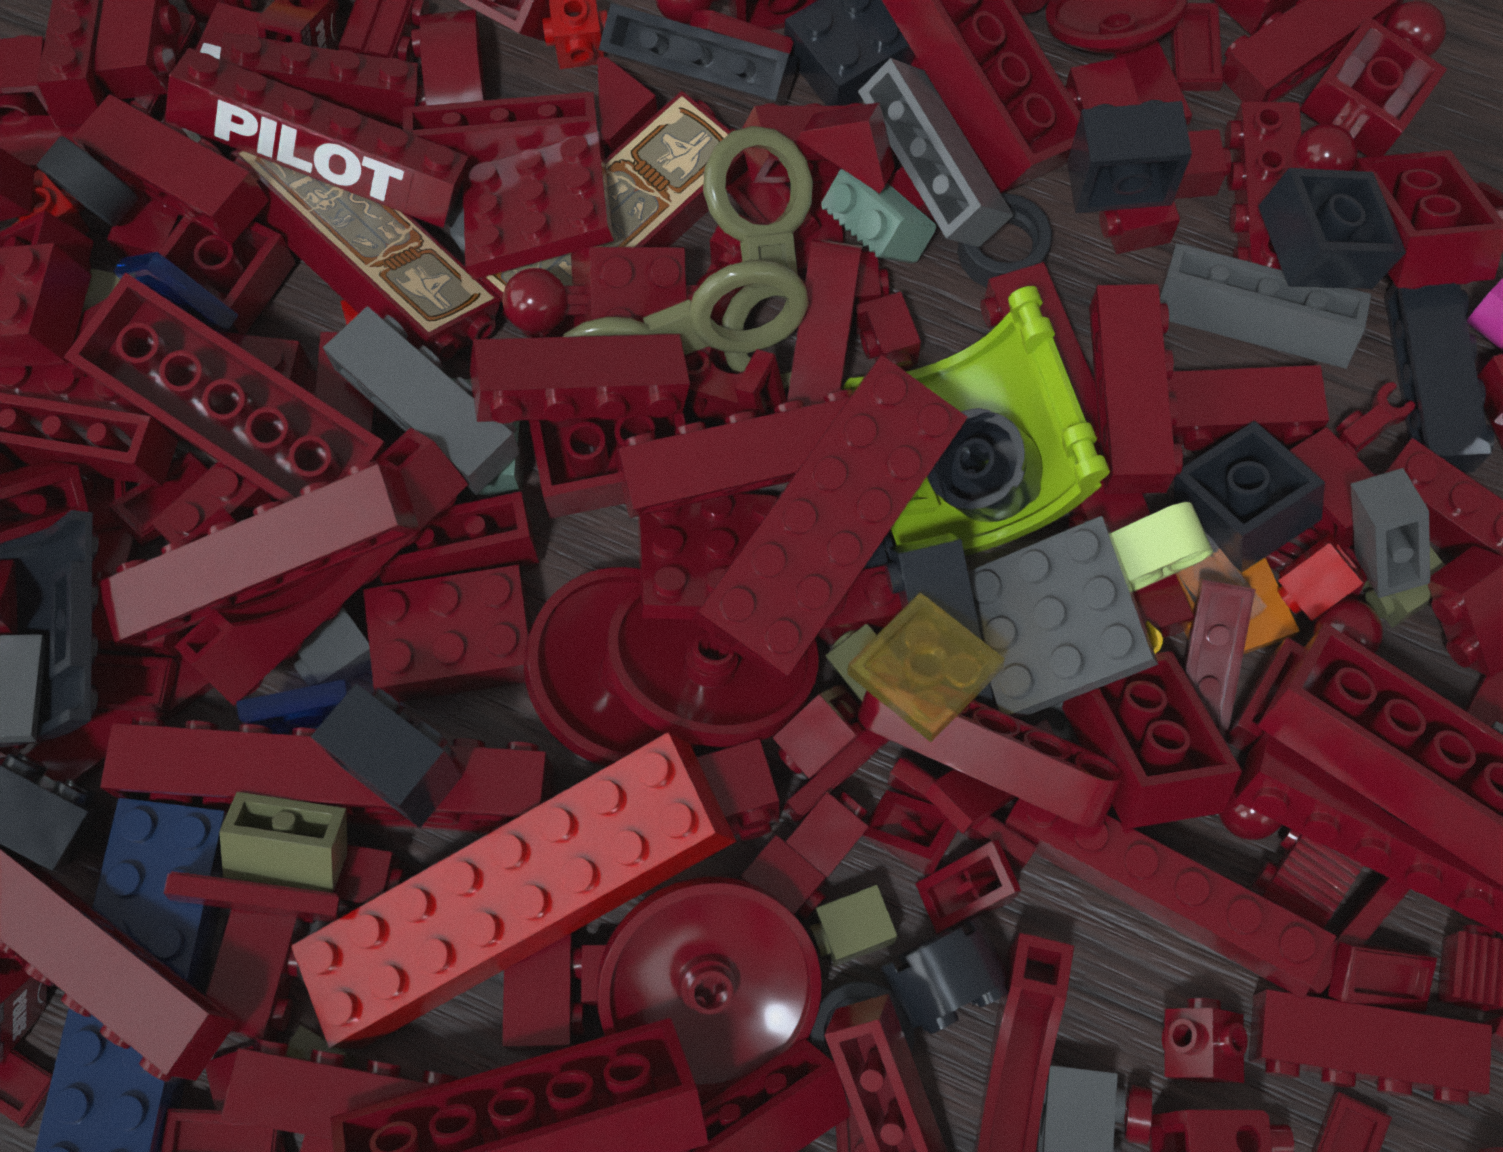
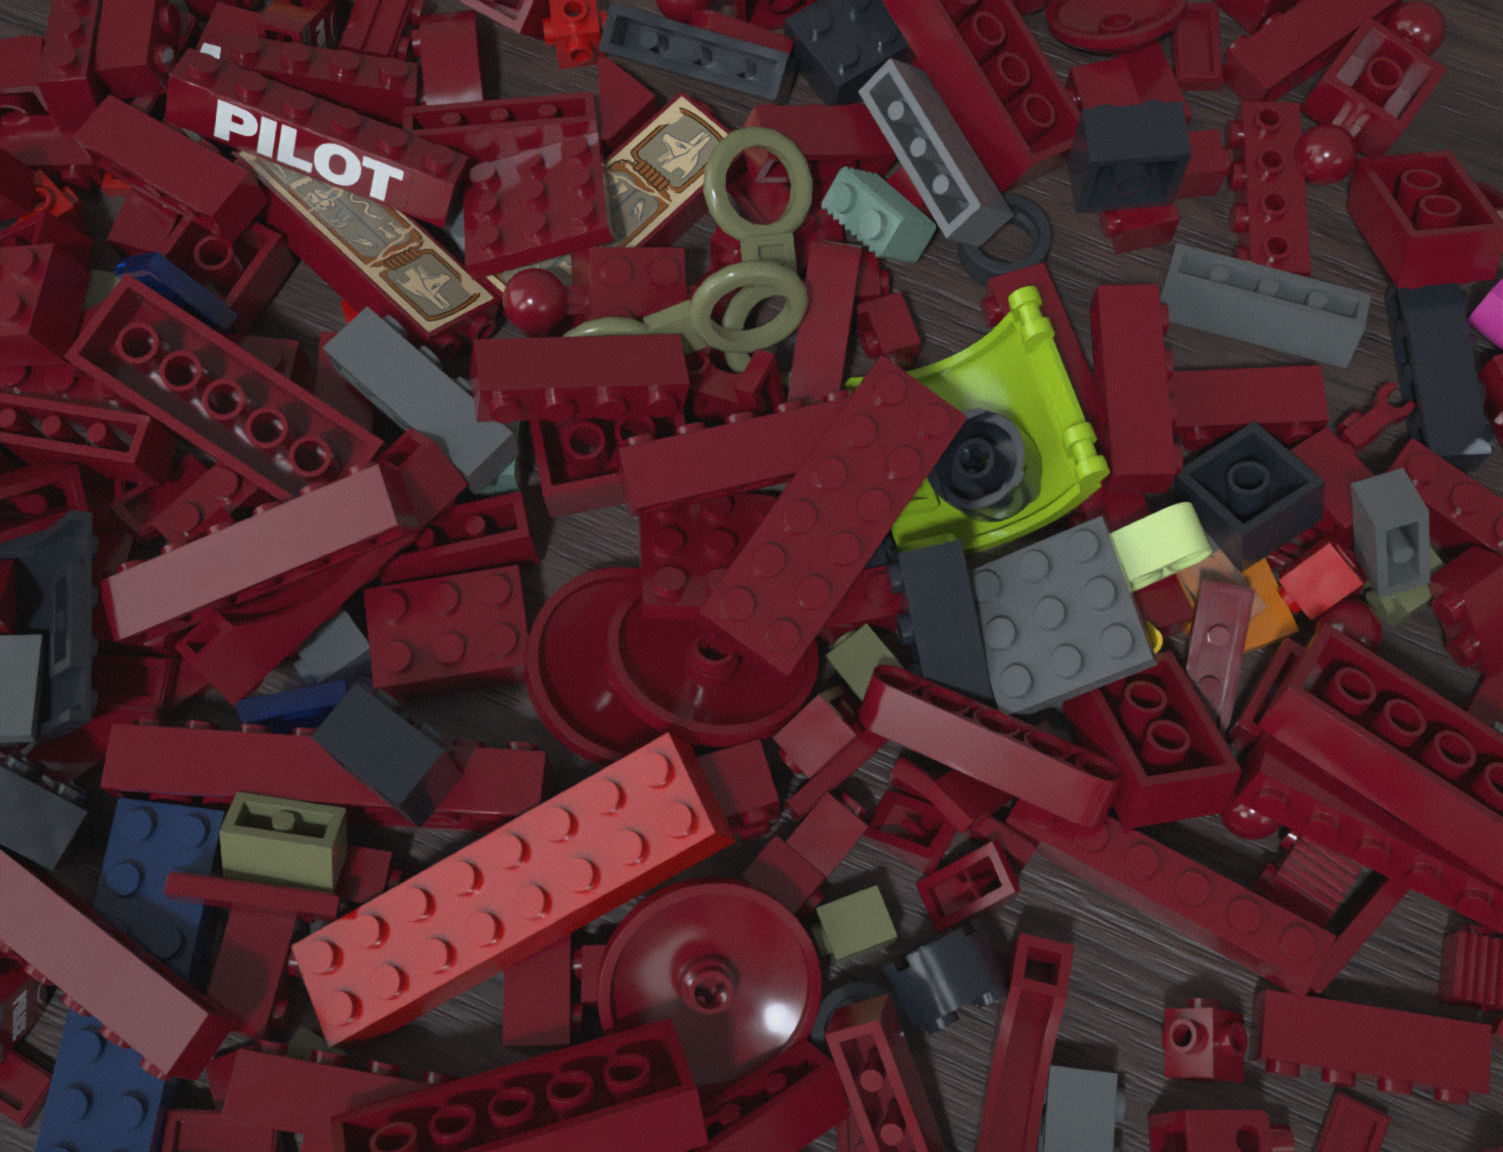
(87, 181): black tyre -> none
(853, 141): dark red slope -> none
(925, 667): clear yellow plate -> none
(1138, 1114): dark red tile -> none
(1331, 228): black brick -> none
(1382, 976): dark red tile -> none

